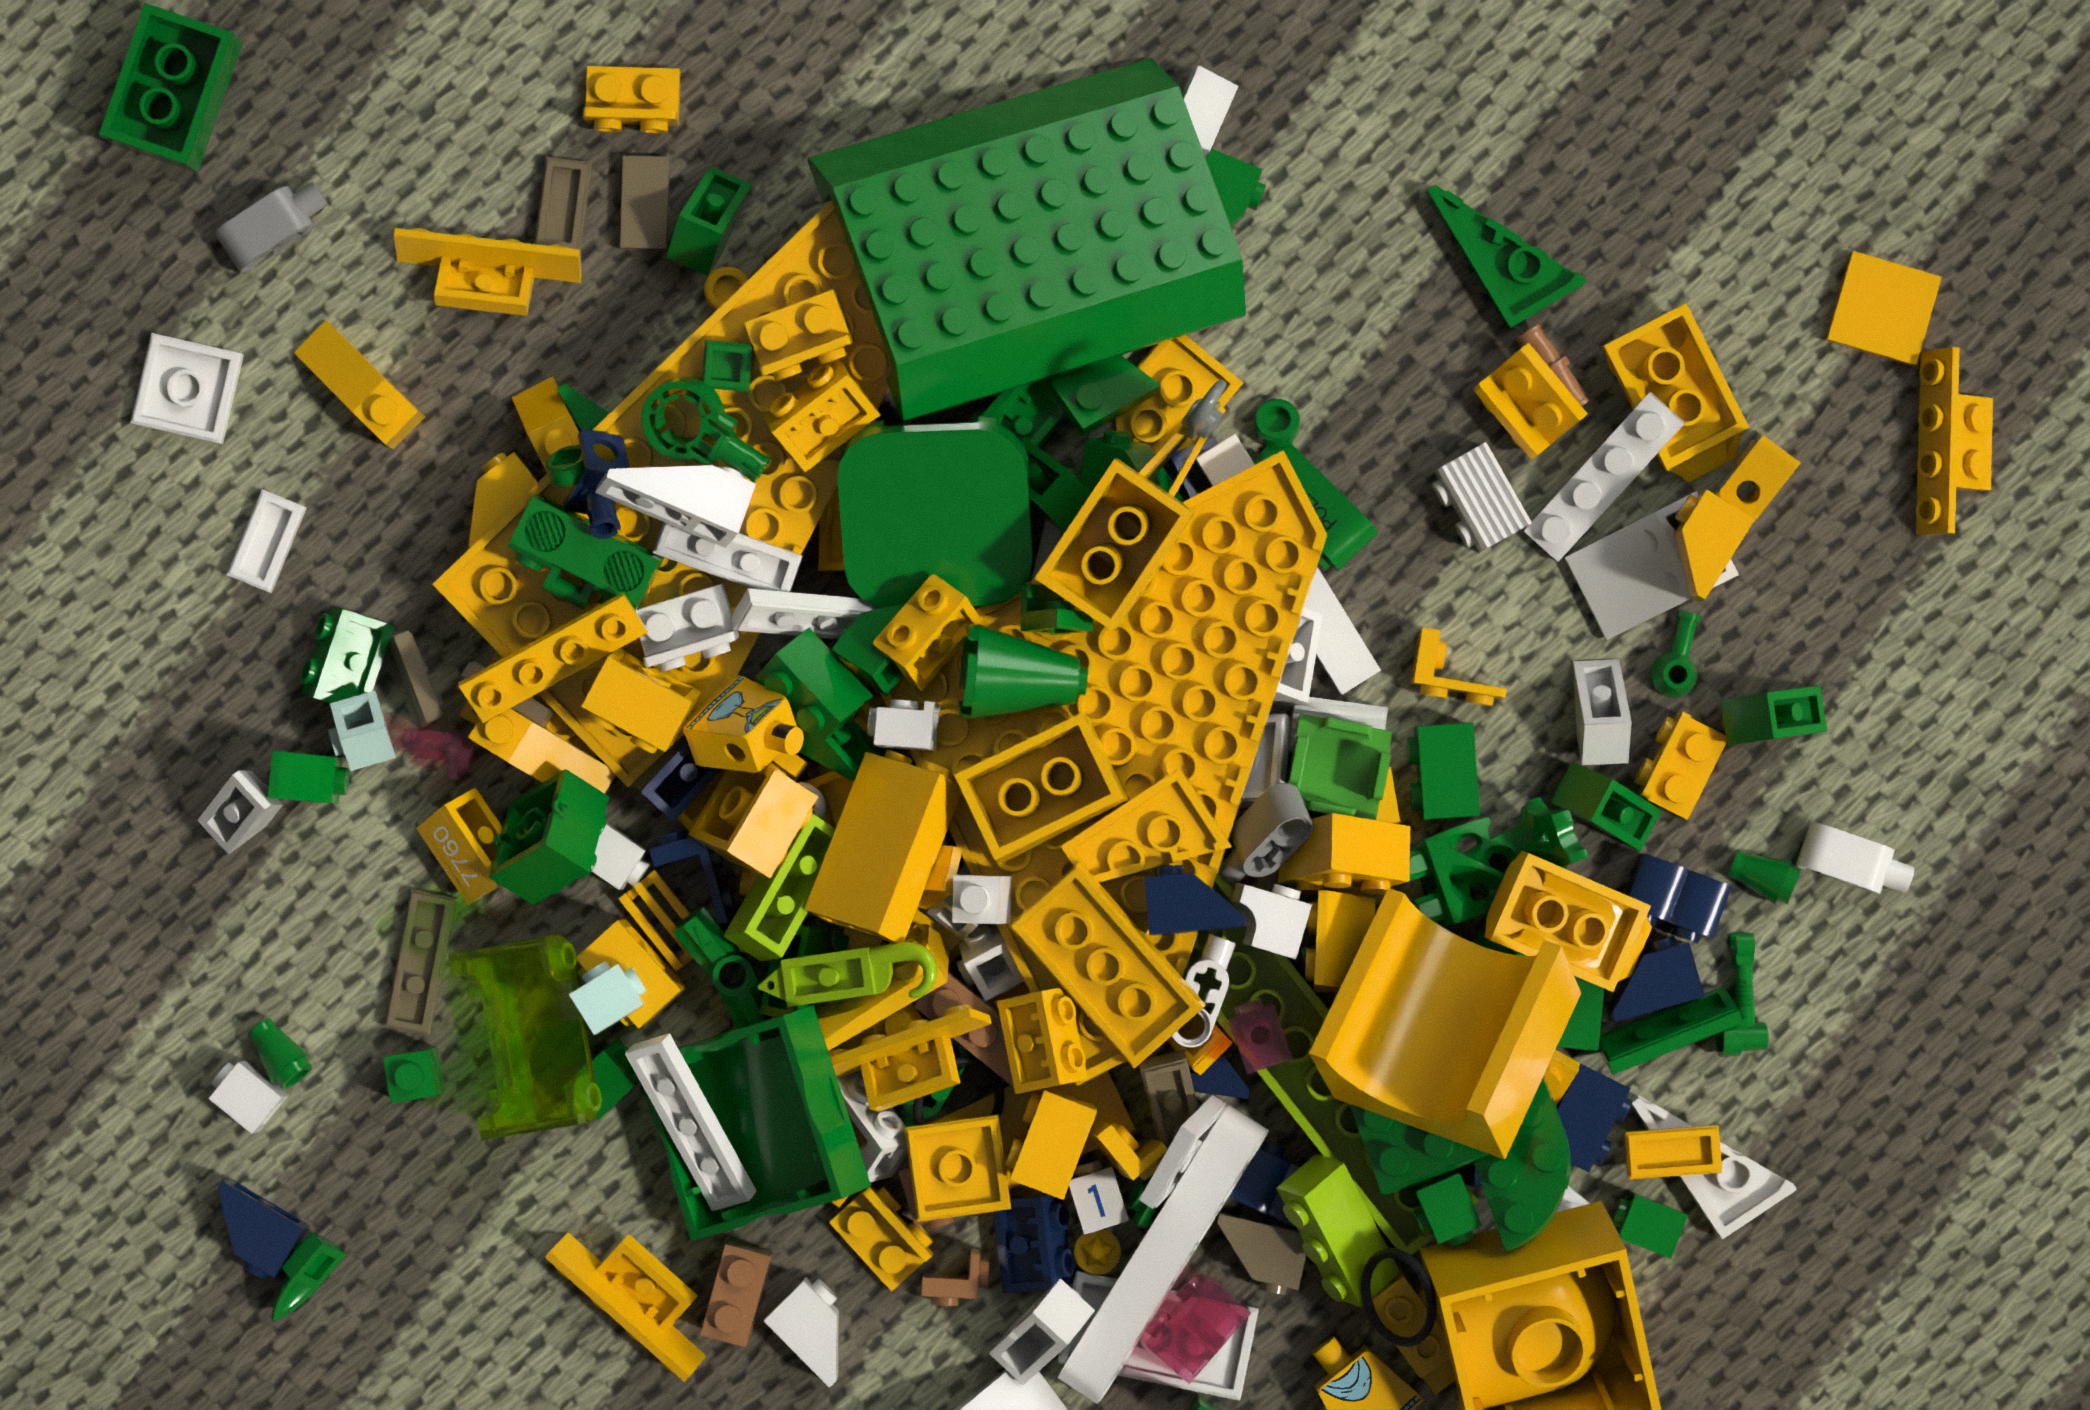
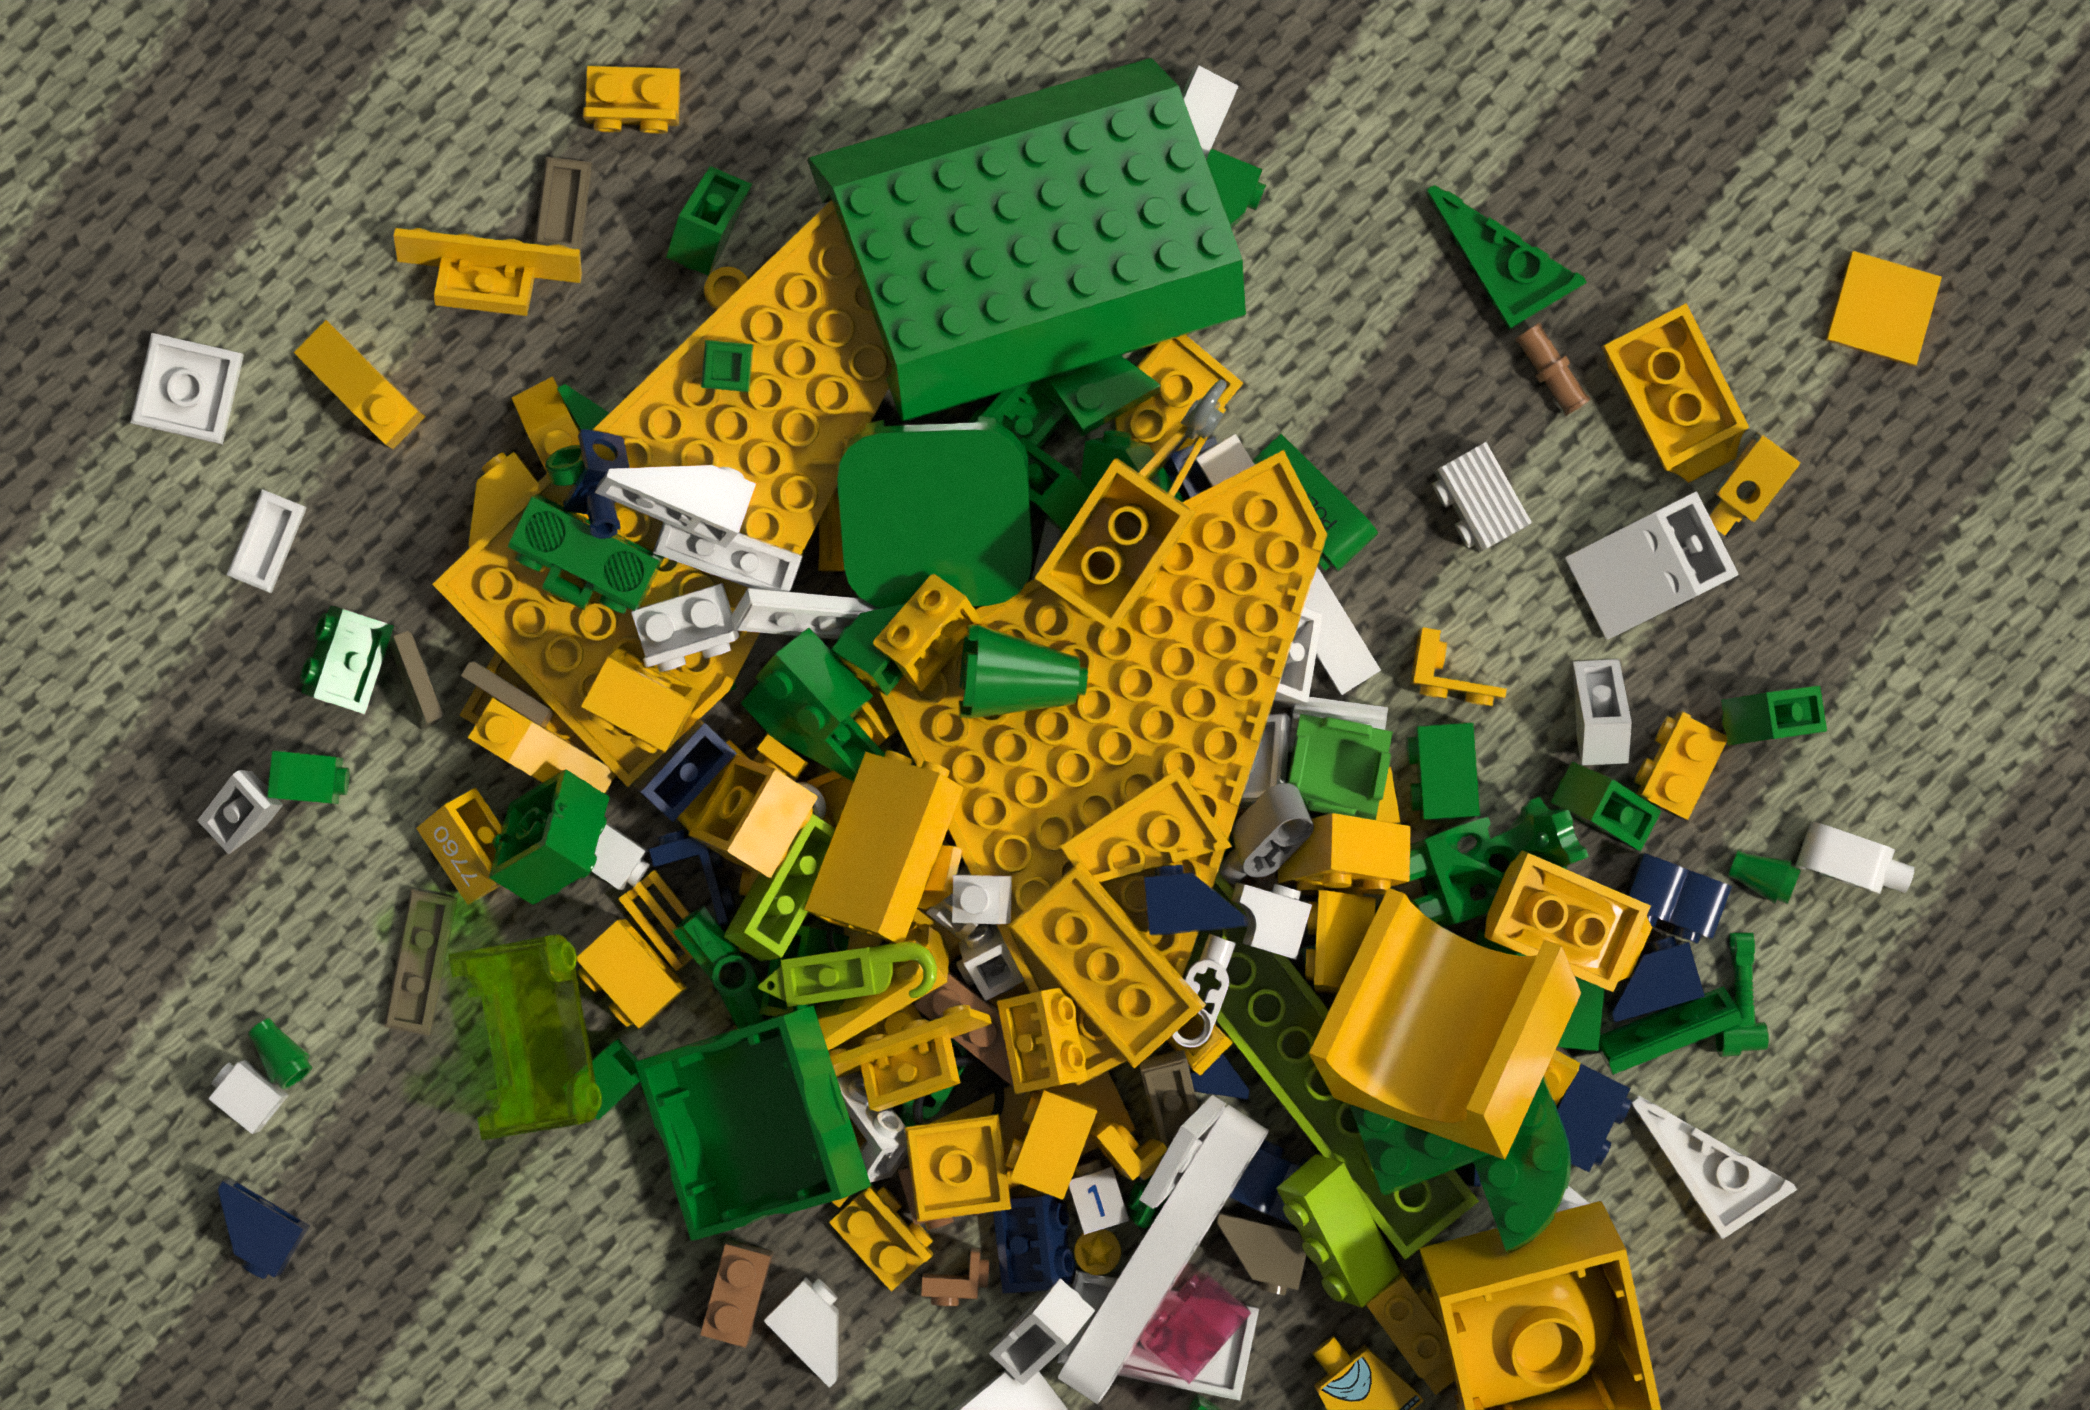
(171, 88): green brick -> none
(270, 225): light grey piece -> none
(306, 1271): green plate -> none
(361, 731): light aqua brick -> none
(413, 1075): green brick -> none
(433, 743): clear pink bracket -> none
(553, 657): yellow bracket -> none
(608, 995): light aqua brick -> none
(636, 1294): yellow bracket -> none
(645, 203): dark tan tile -> none
(690, 1122): white plate -> none
(713, 422): green pin -> none
(743, 728): yellow torso -> none
(798, 334): yellow bracket -> none
(820, 414): yellow bracket -> none
(905, 726): white brick -> none
(1041, 788): yellow brick -> none
(1049, 614): green bracket -> none
(1258, 1036): clear pink brick -> none
(1276, 423): green tile -> none
(1428, 1288): black tyre -> none
(1446, 1209): green brick -> none
(1529, 401): yellow bracket -> none
(1604, 476): white plate -> none
(1648, 1224): green brick -> none
(1672, 1152): yellow tile -> none
(1677, 656): green bar -> none
(1708, 539): yellow slope -> none
(1951, 442): yellow bracket -> none

